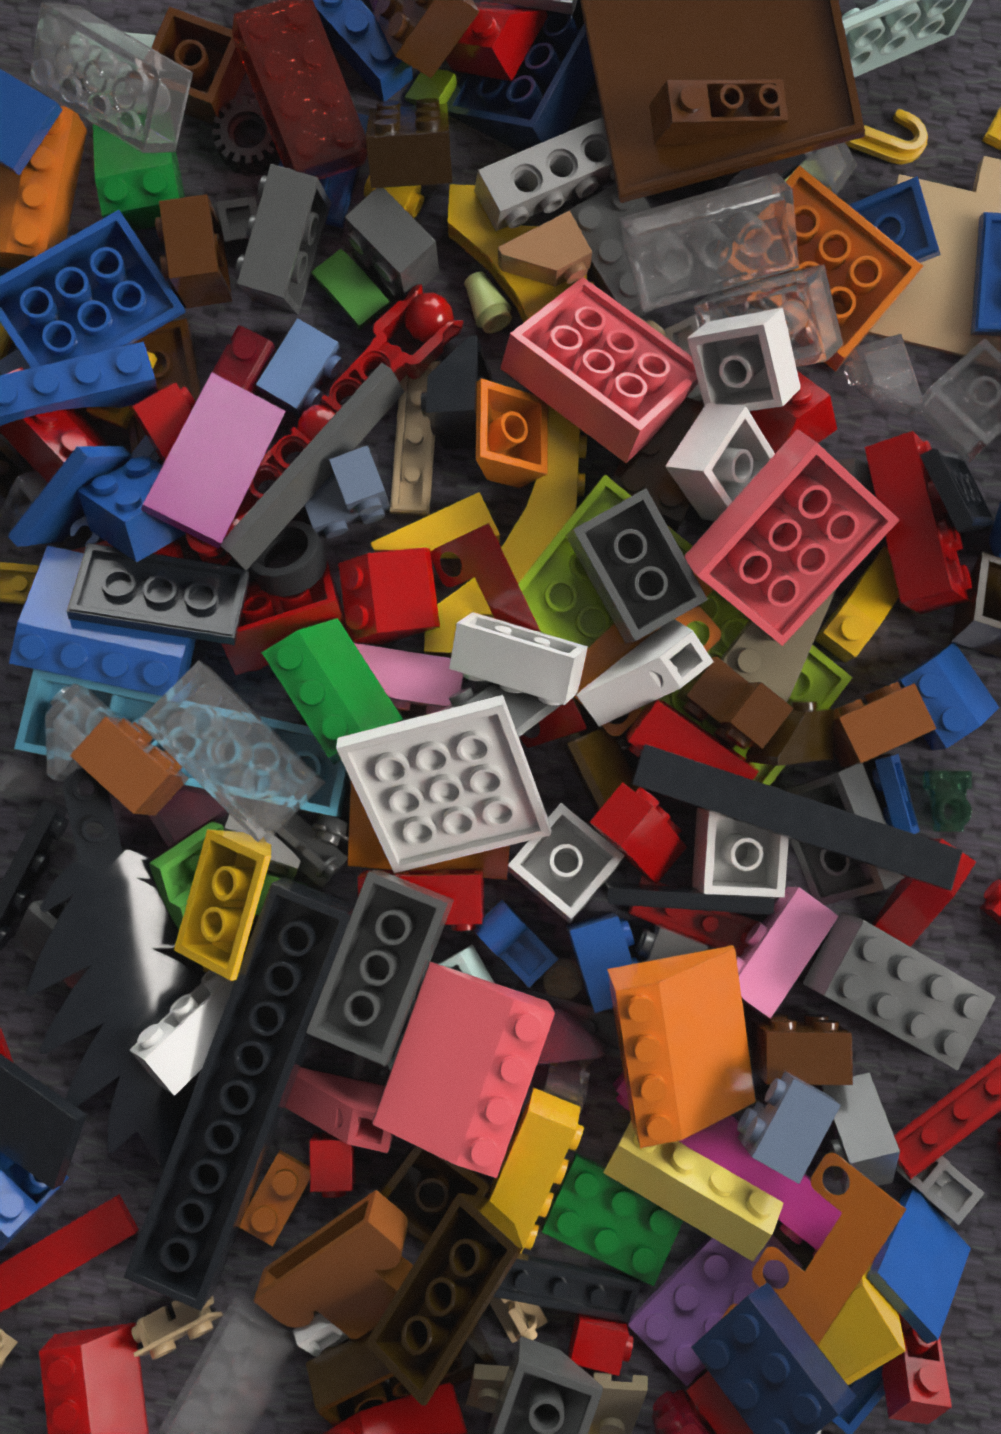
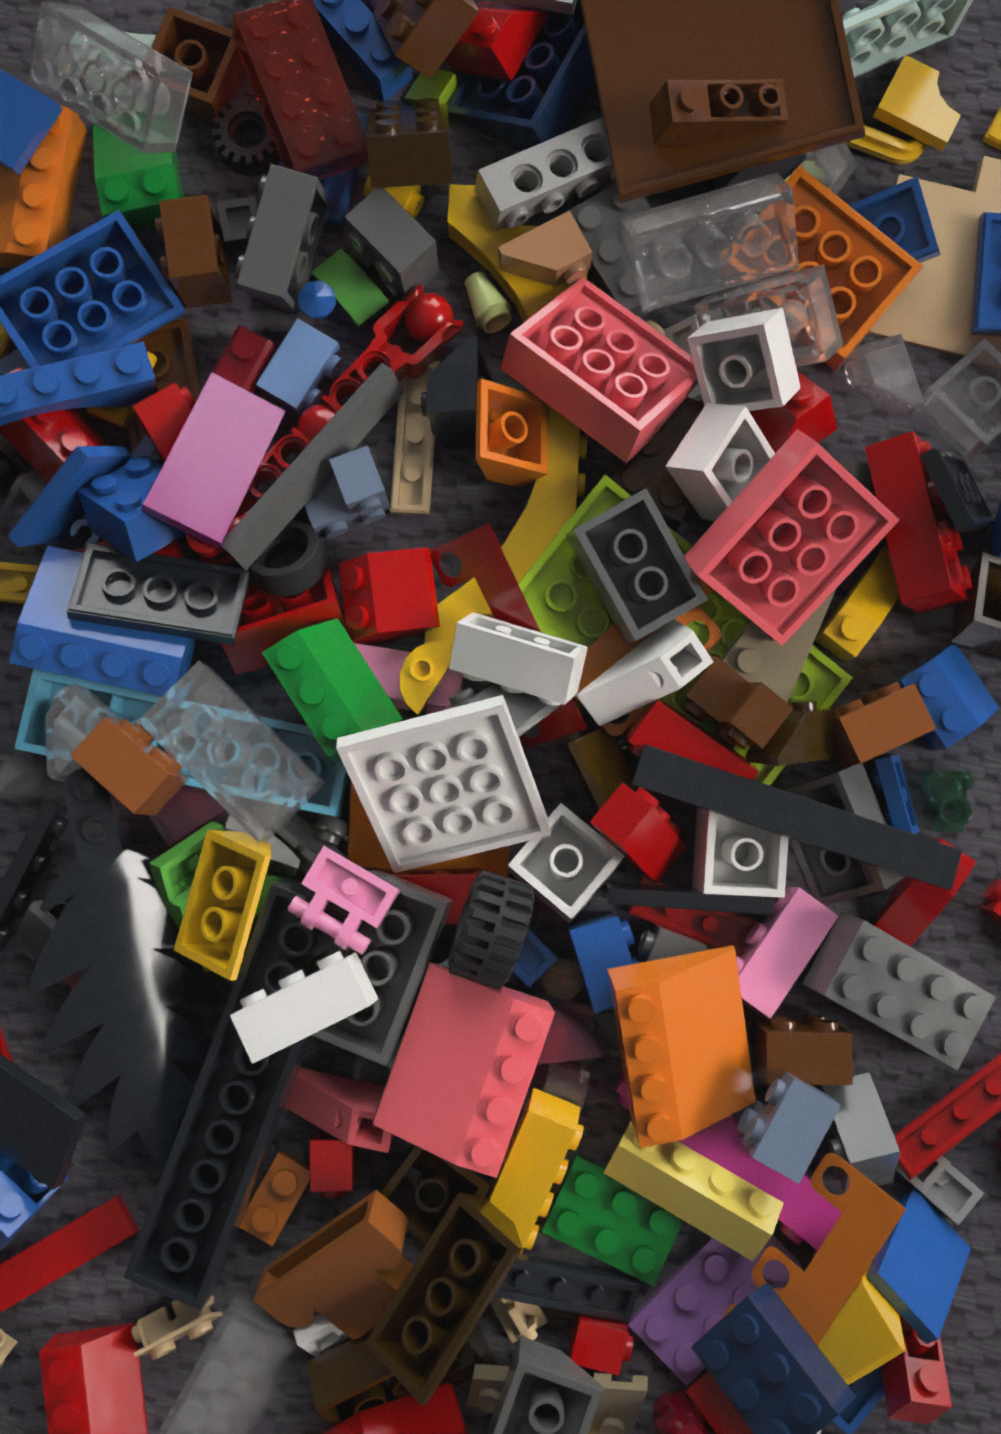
(181, 1040): white slope -> none
(303, 1005): none -> white brick
(317, 299): none -> blue rock
(351, 889): none -> bright pink plate
(424, 672): none -> yellow plate
(440, 527): yellow slope -> none
(491, 929): none -> black tyre
(915, 105): none -> yellow tile

